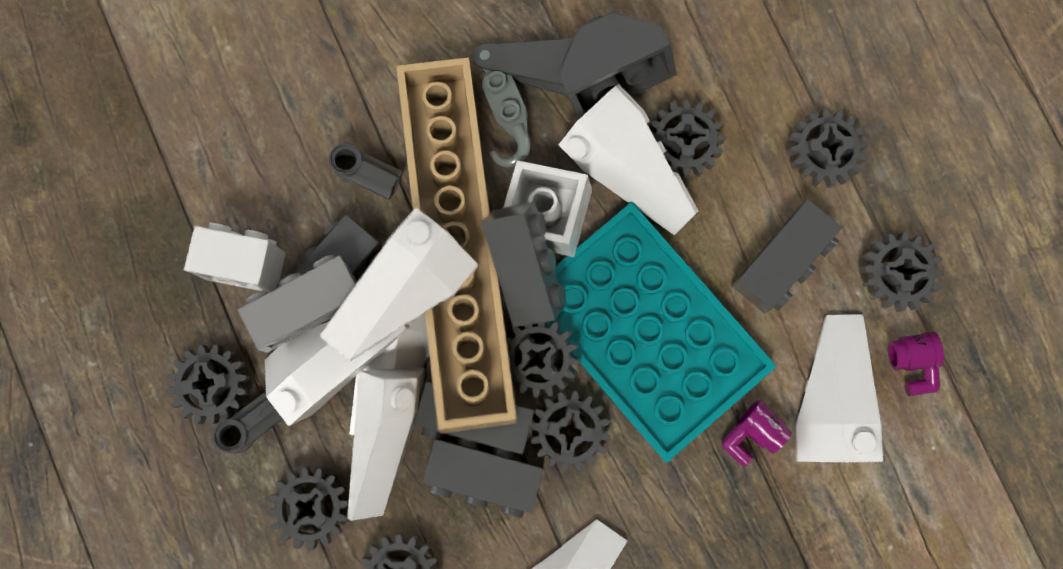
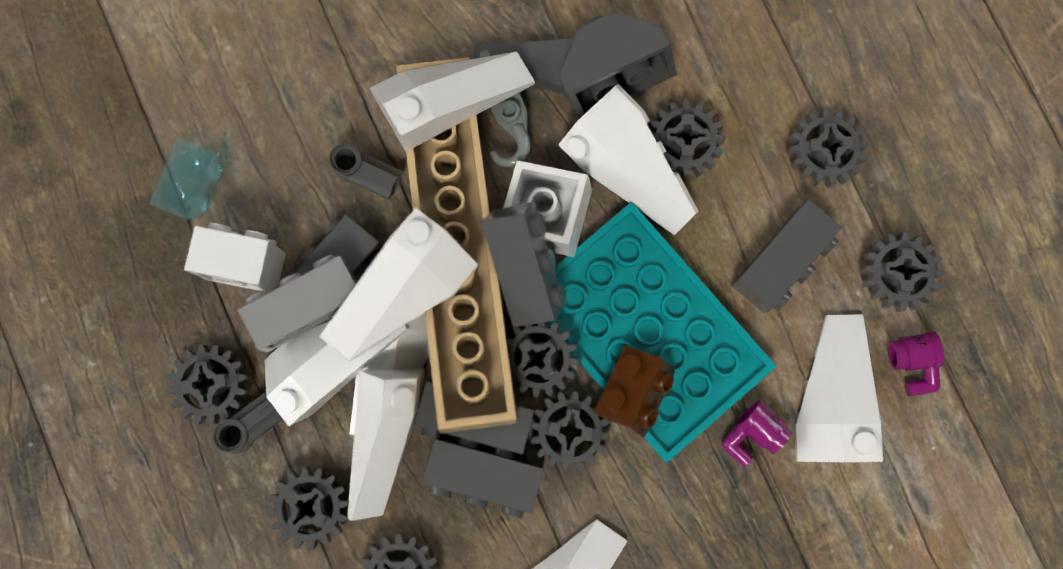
(185, 180): none -> clear light blue bracket
(441, 96): none -> white wedge
(635, 390): none -> reddish brown bracket

